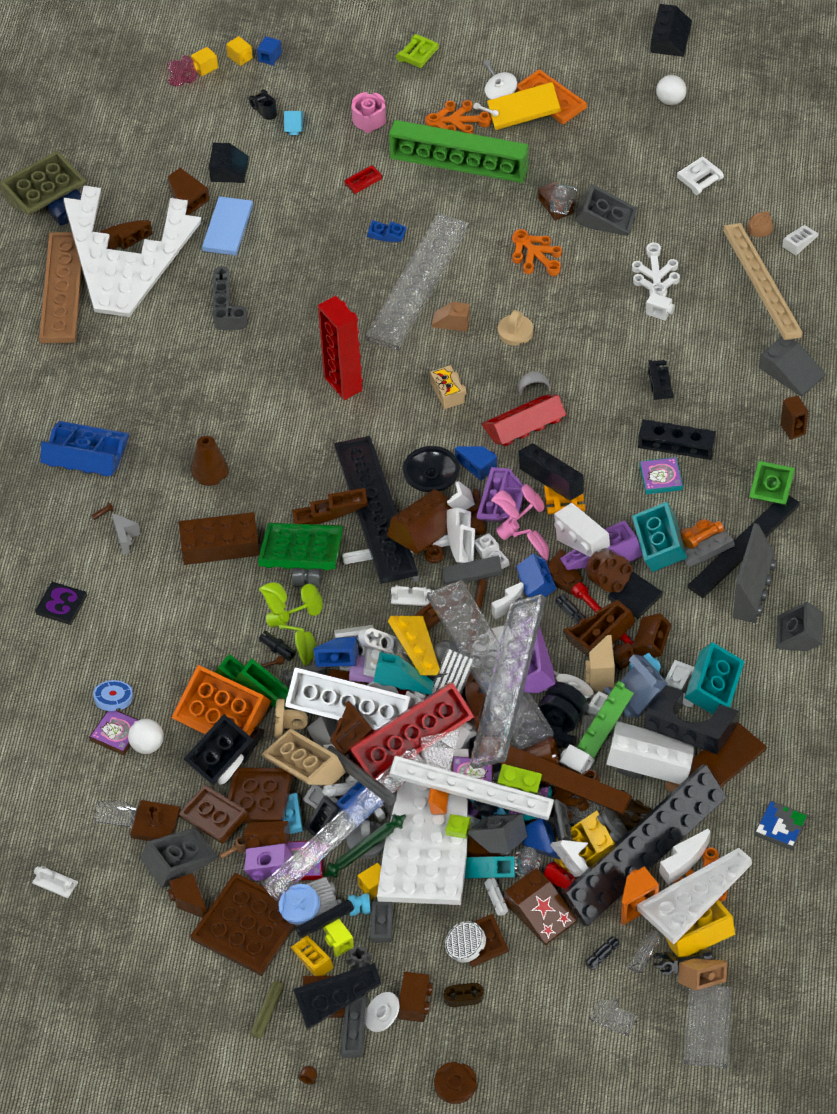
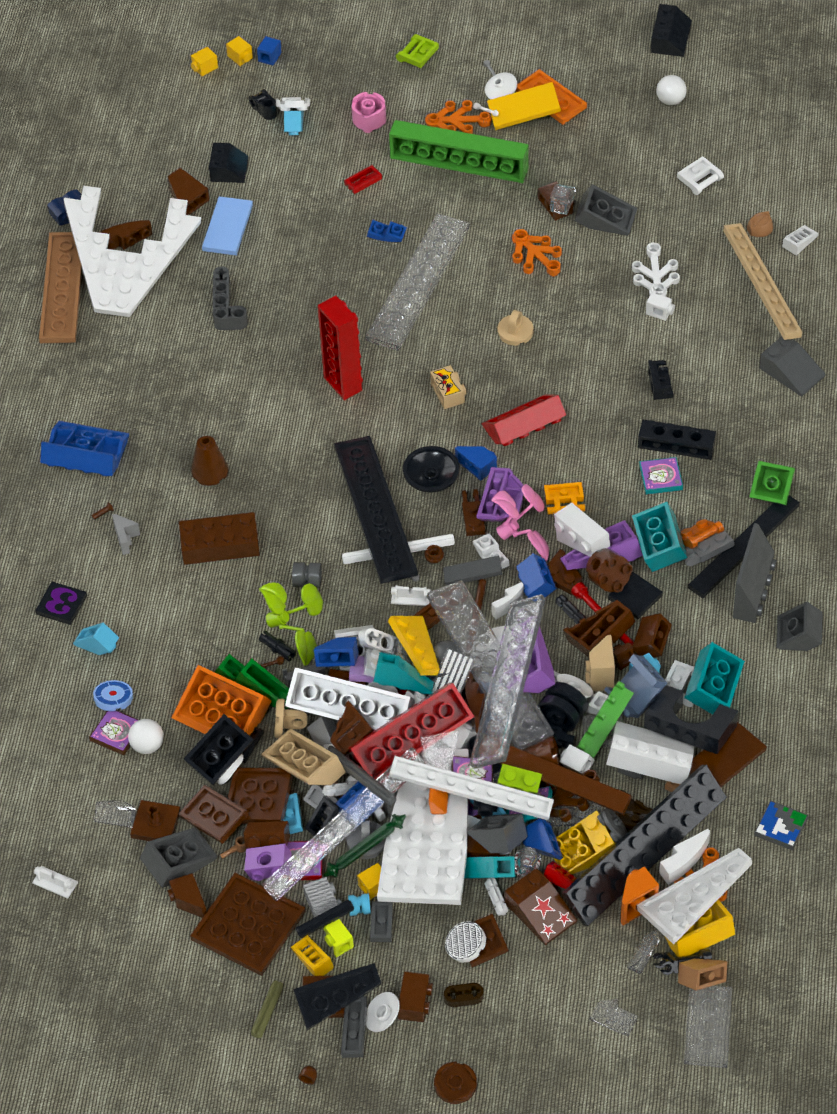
(41, 183): olive slope -> none
(97, 639): none -> medium azure slope
(180, 69): clear pink plate -> none
(292, 102): none -> white plate
(299, 904): light blue tile -> none
(301, 546): green plate -> none
(329, 509): reddish brown slope -> none
(358, 952): flat silver gear -> none
(421, 522): reddish brown slope -> none
(452, 317): medium nougat slope -> none
(458, 826): lime plate -> none
(460, 534): white slope -> none
(462, 499): white panel -> none
(532, 377): light grey helmet -> none
(551, 471): black brick -> none
(561, 821): dark grey slope -> none
(568, 853): white slope -> none
(602, 952): black axle -> none
(794, 417): reddish brown brick -> none

